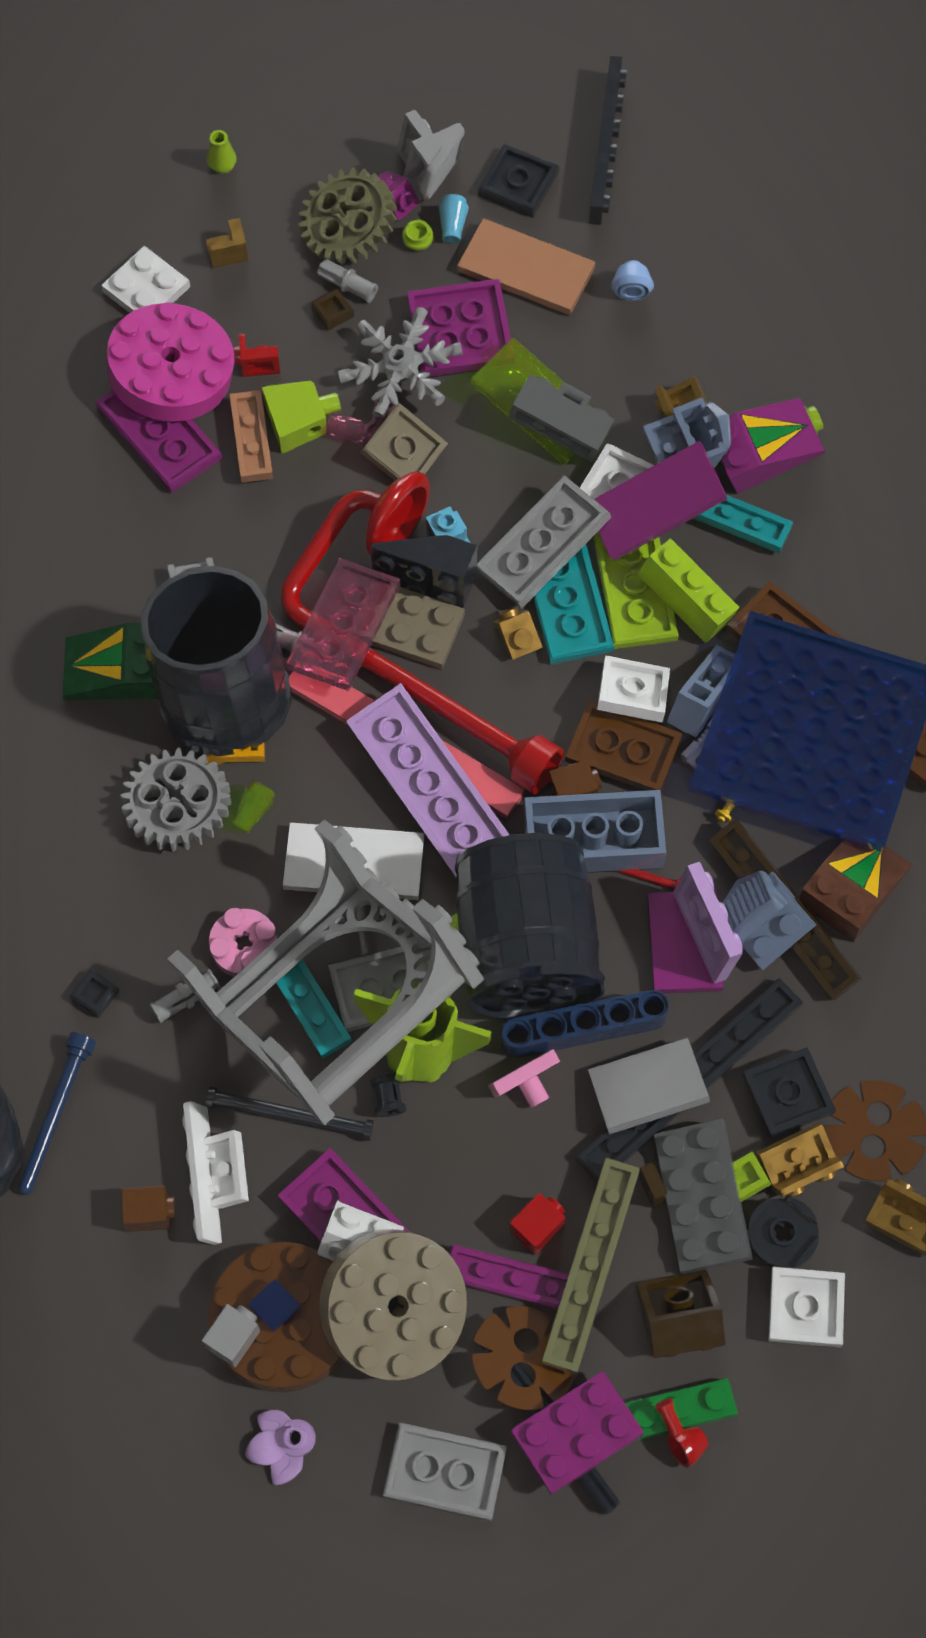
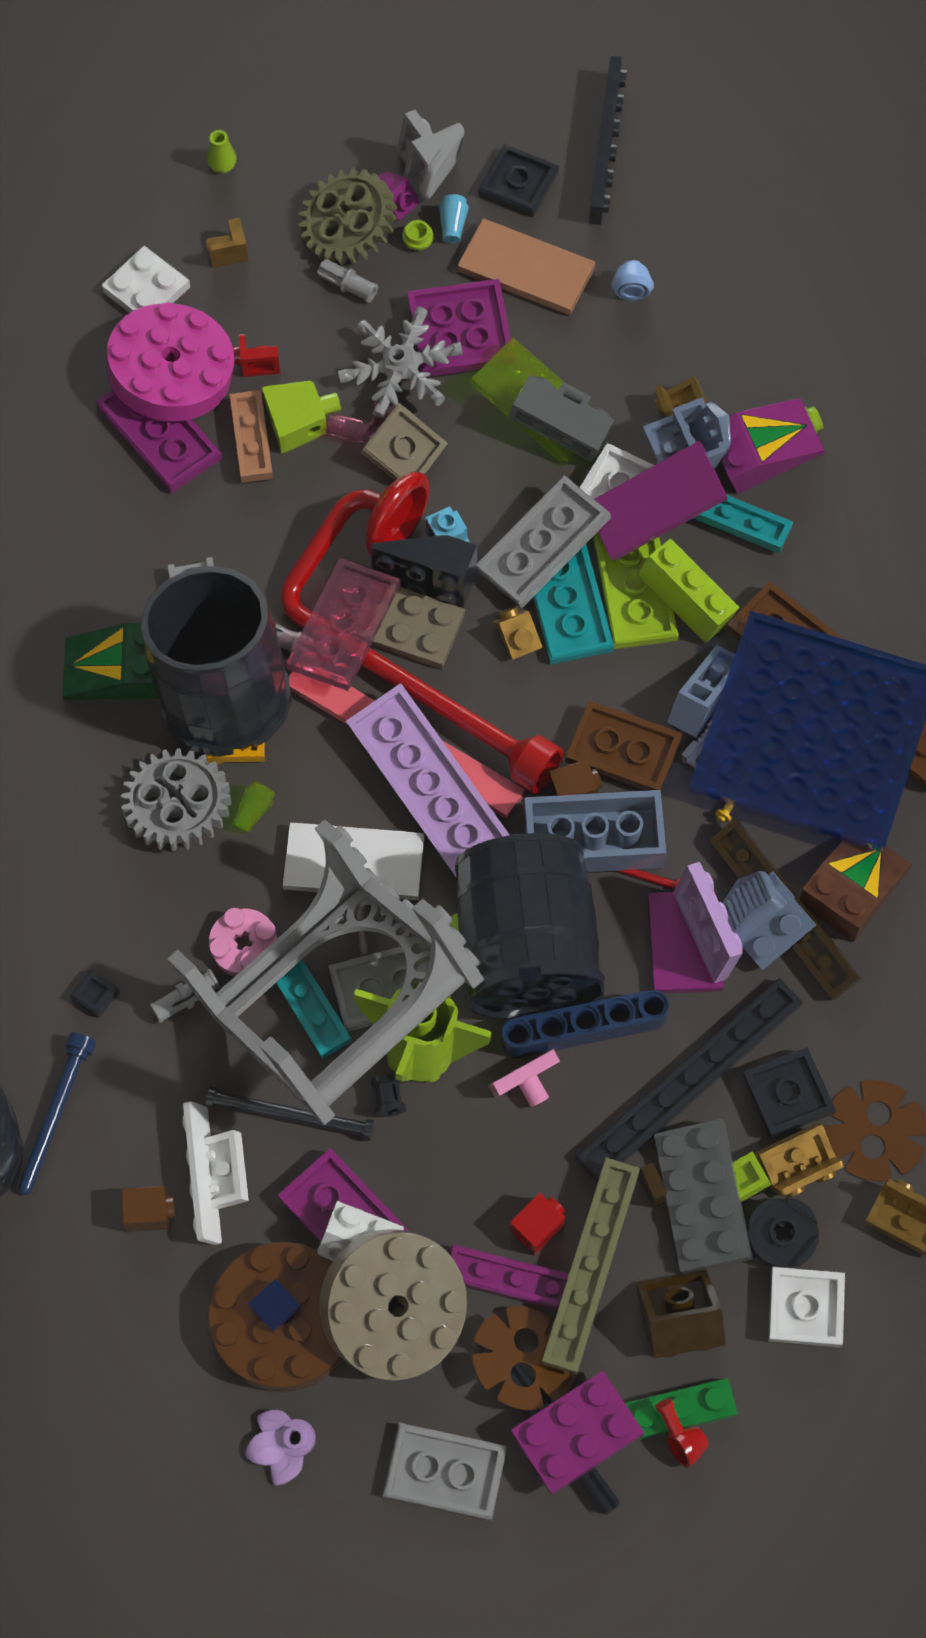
(232, 1334): light grey brick -> none
(332, 309): dark brown tile -> none
(633, 689): white plate -> none
(648, 1085): light grey tile -> none

